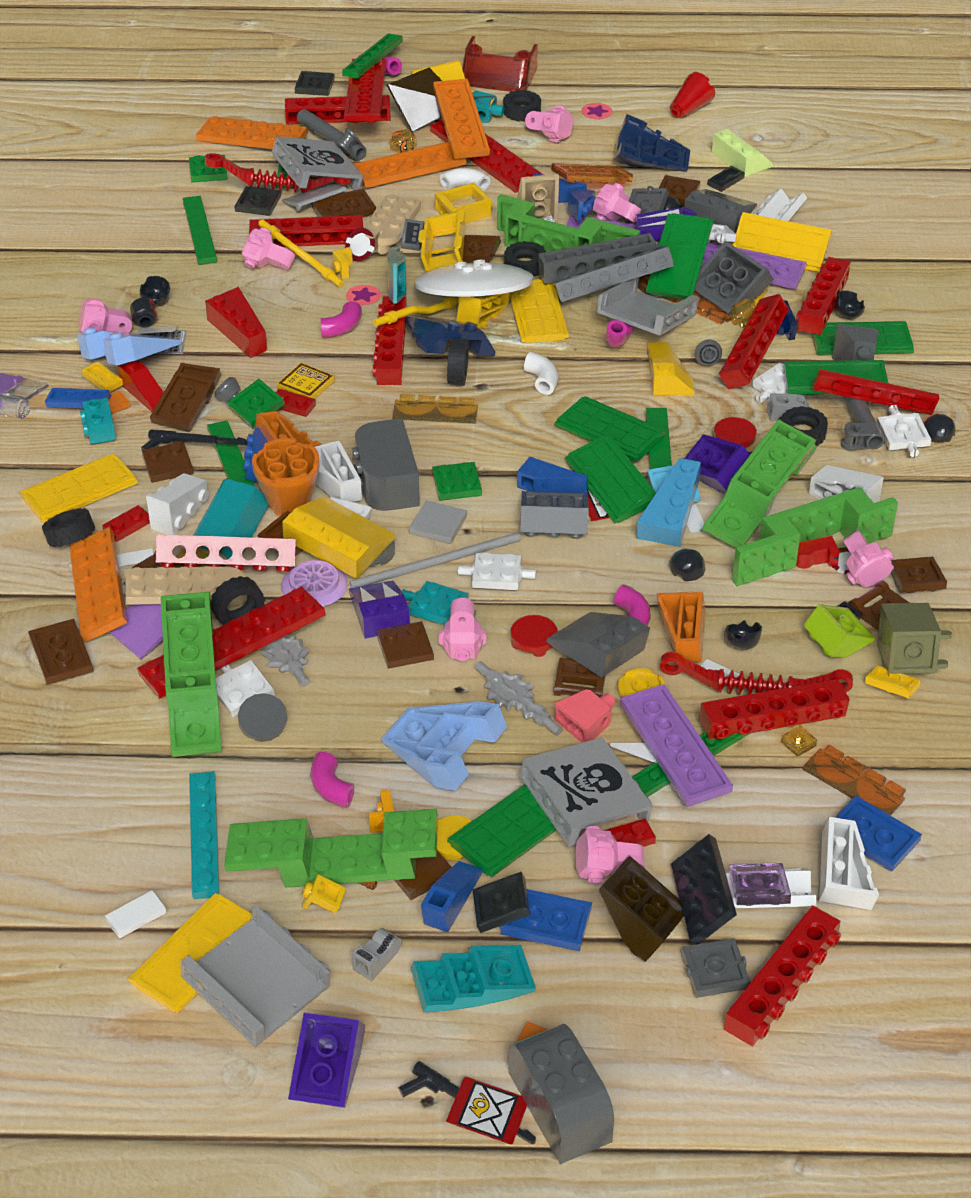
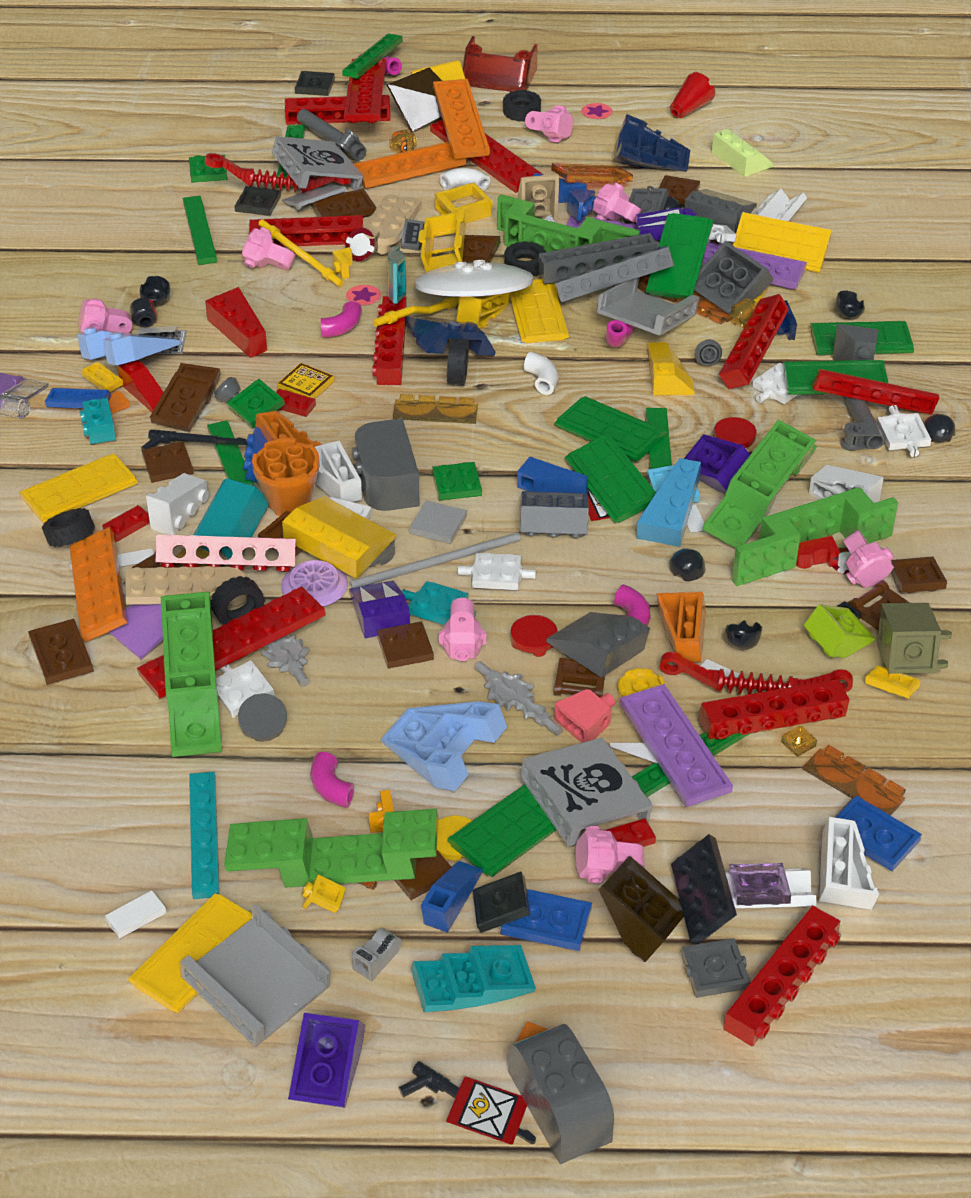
(247, 132): orange plate -> none
(487, 105): teal torso -> none
(726, 178): black tile -> none
(781, 402): light grey leg -> none
(809, 417): black tyre -> none
(822, 295): red brick -> none

